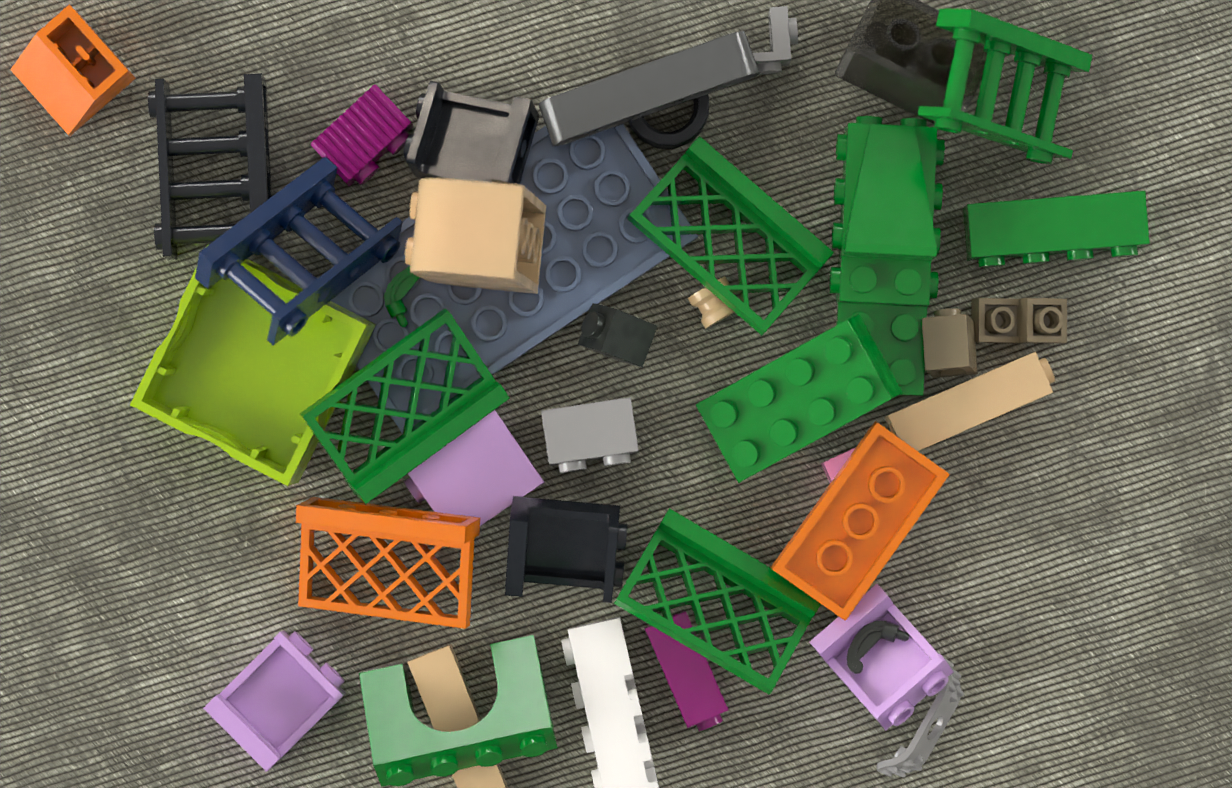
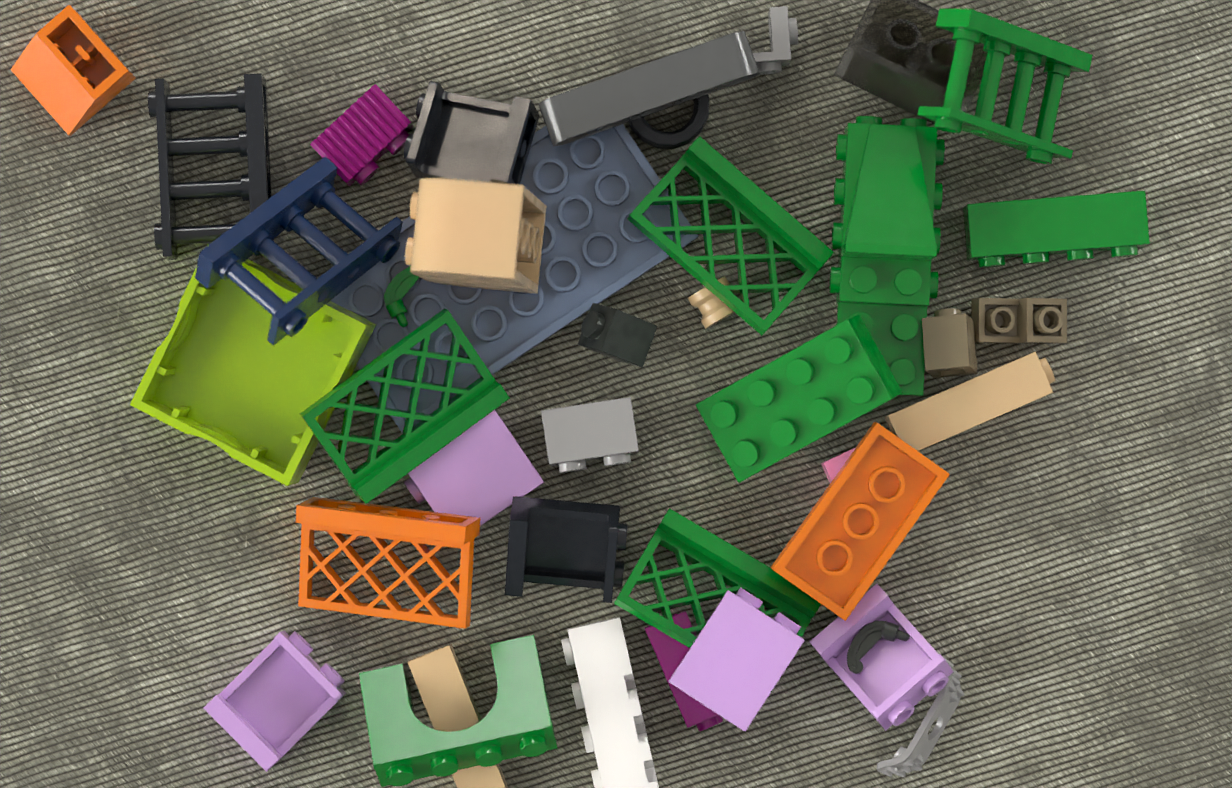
(738, 658): none -> lavender panel

